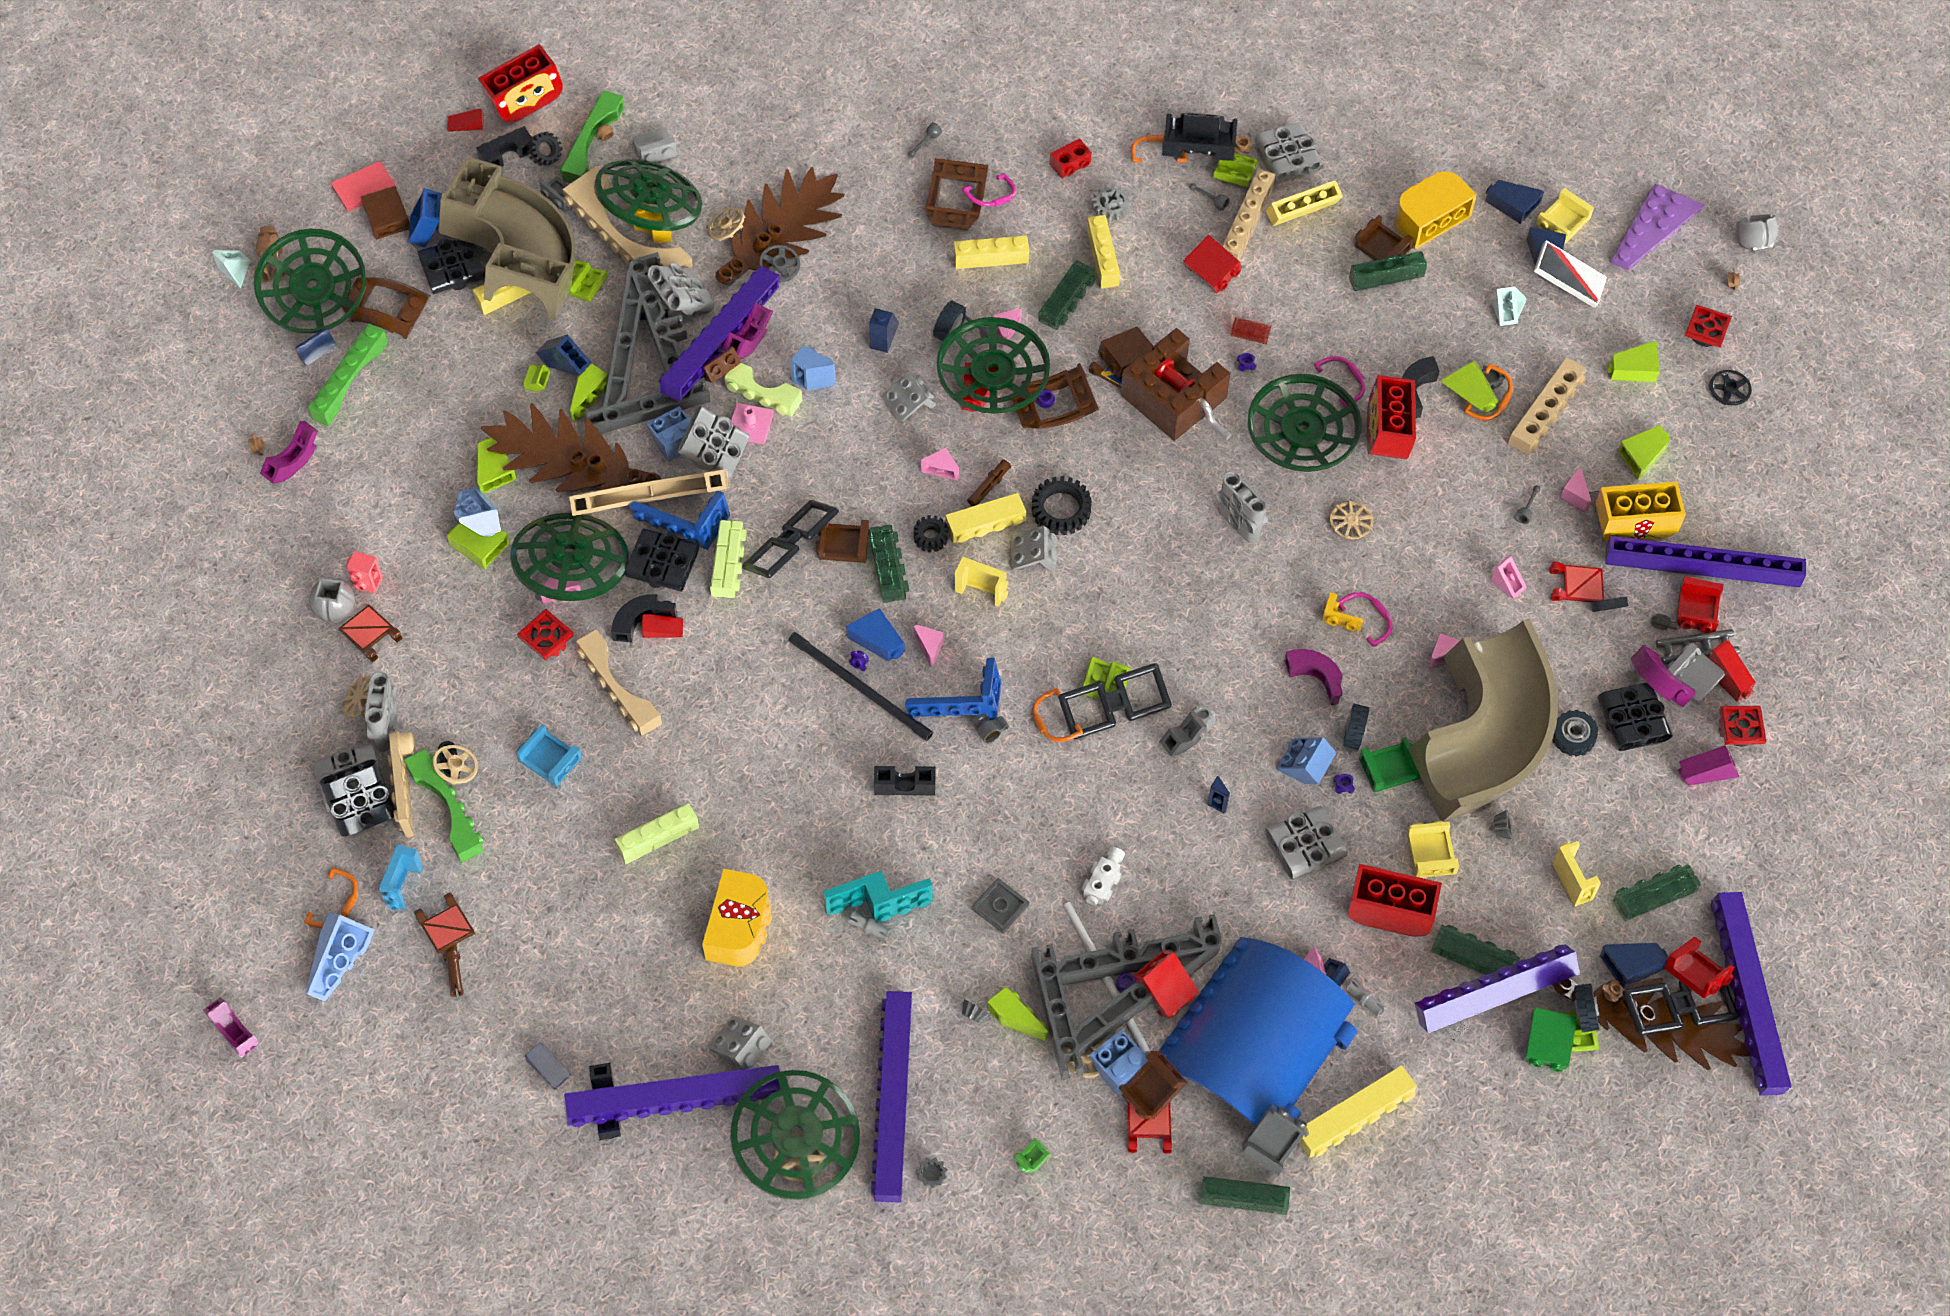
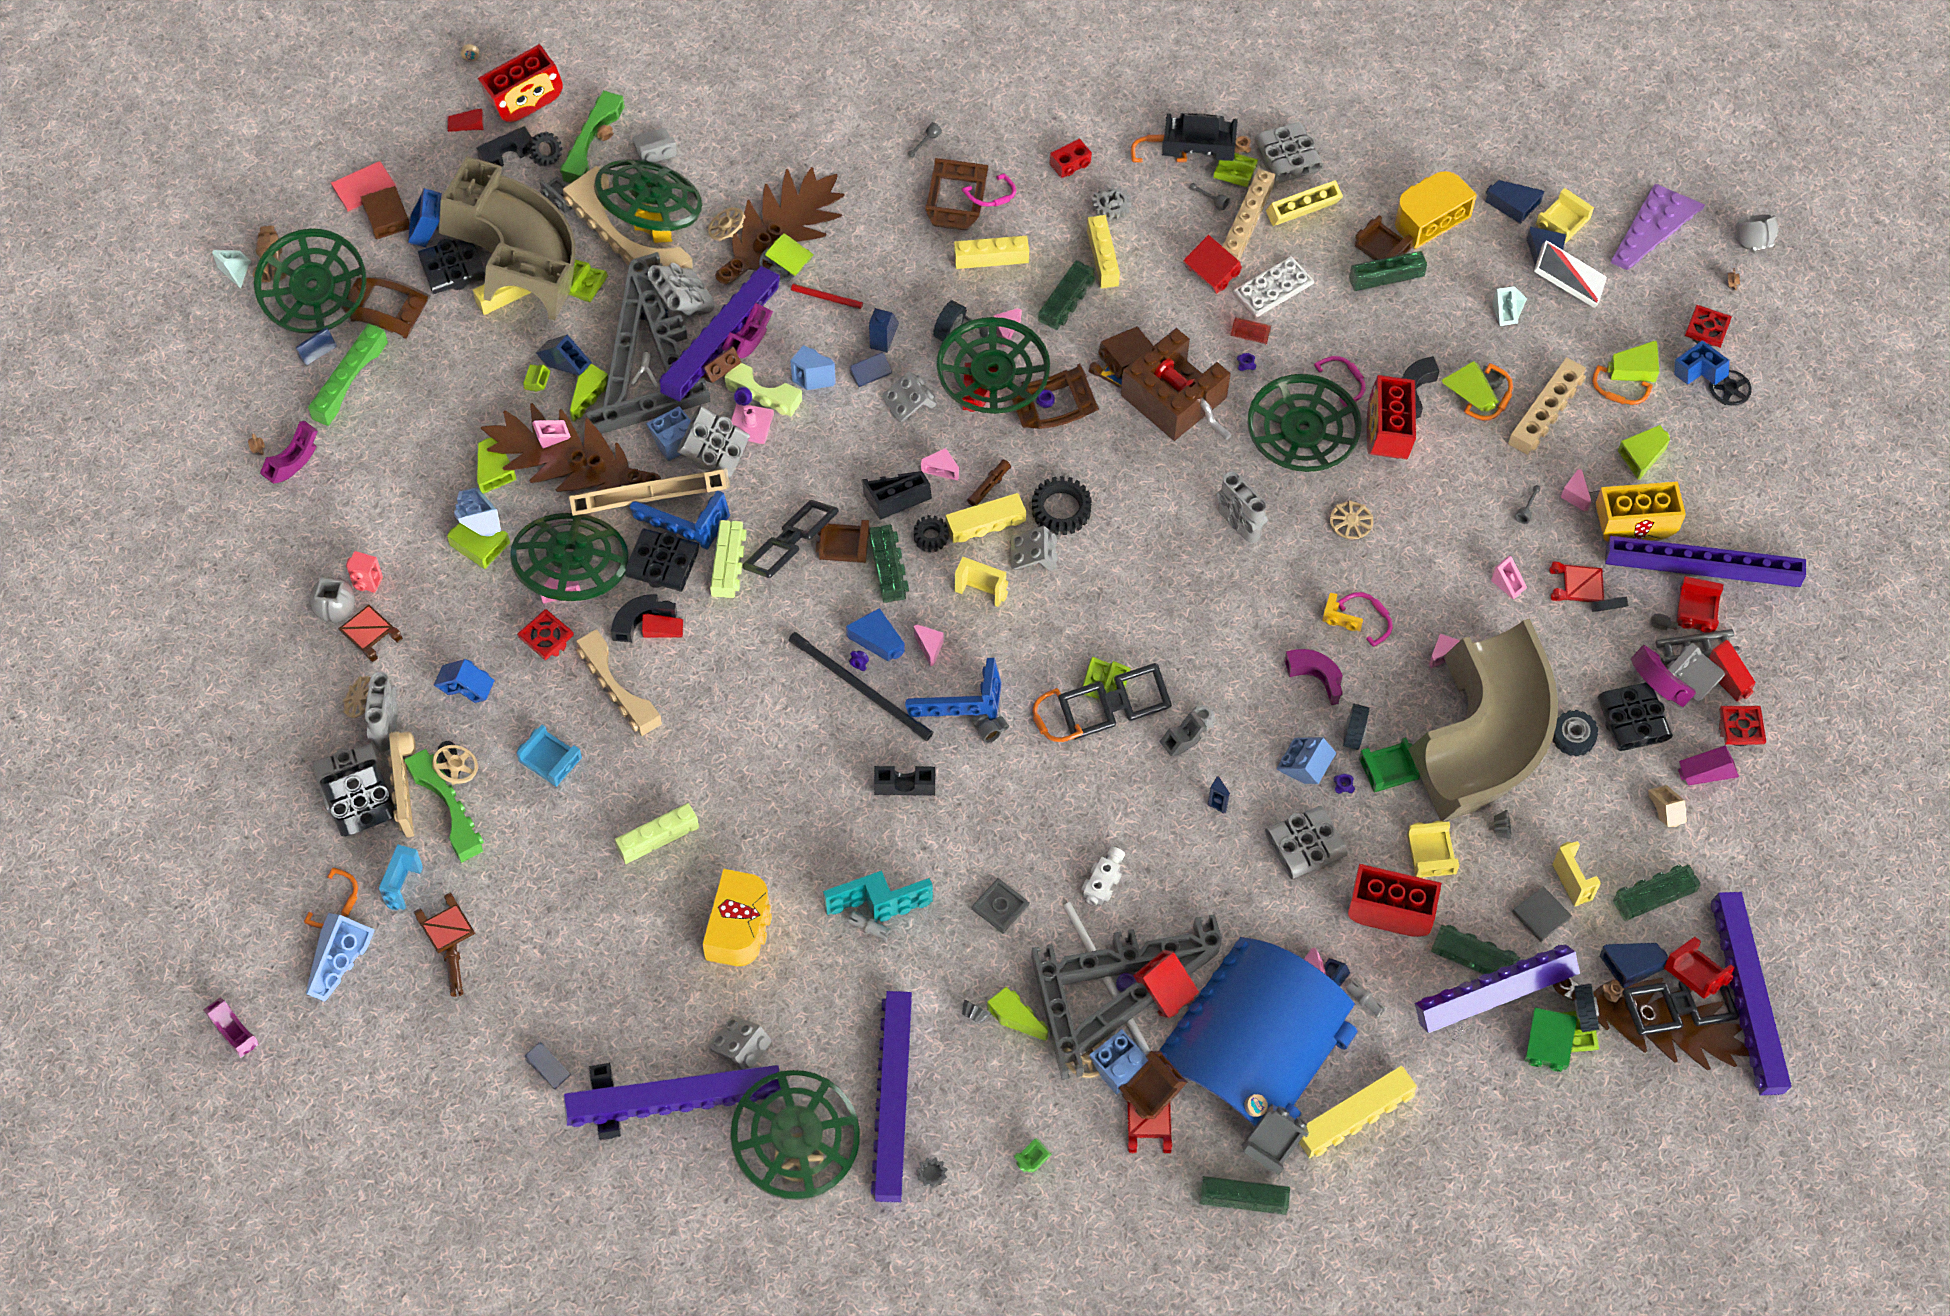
(464, 679): none -> blue brick
(470, 52): none -> tan tile
(551, 432): none -> bright pink slope
(645, 367): none -> white plant
(743, 396): none -> dark purple plate
(789, 254): none -> lime slope
(826, 296): none -> red bar
(870, 369): none -> dark blue slope
(896, 494): none -> black wedge
(1256, 1105): none -> tan tile
(1273, 287): none -> white tile
(1542, 913): none -> dark grey tile
(1617, 398): none -> orange piece
(1668, 805): none -> tan arch
(1702, 361): none -> blue brick

